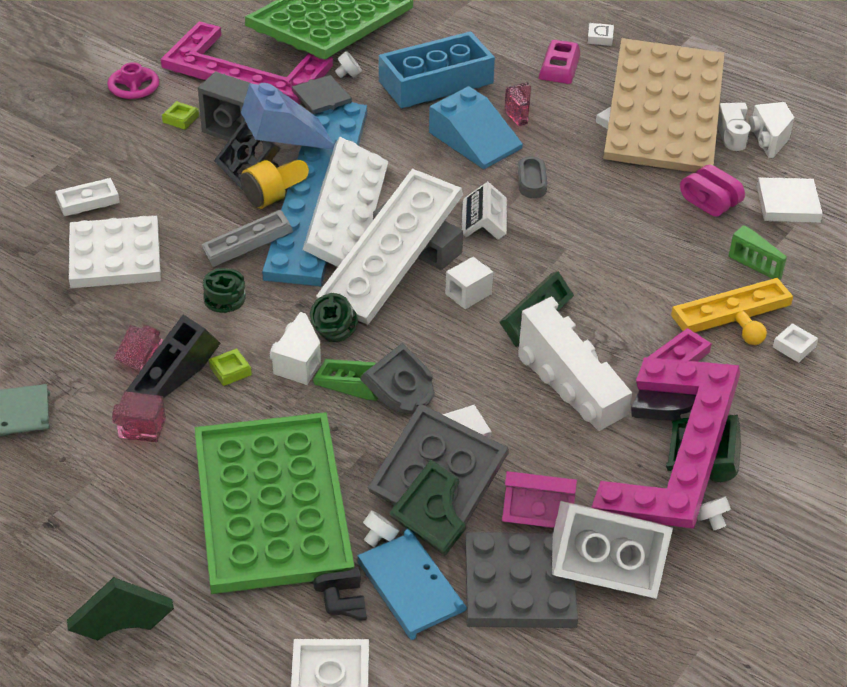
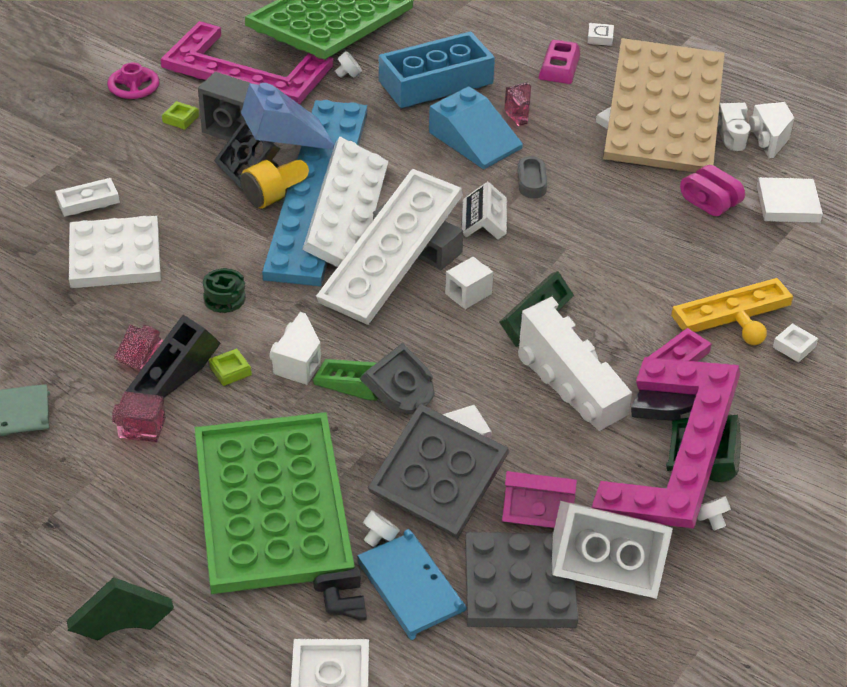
(246, 238): light grey tile -> none
(321, 94): dark grey piece -> none
(333, 316): dark green wheel -> none
(429, 509): dark green tile -> none
(743, 249): bright green slope -> none

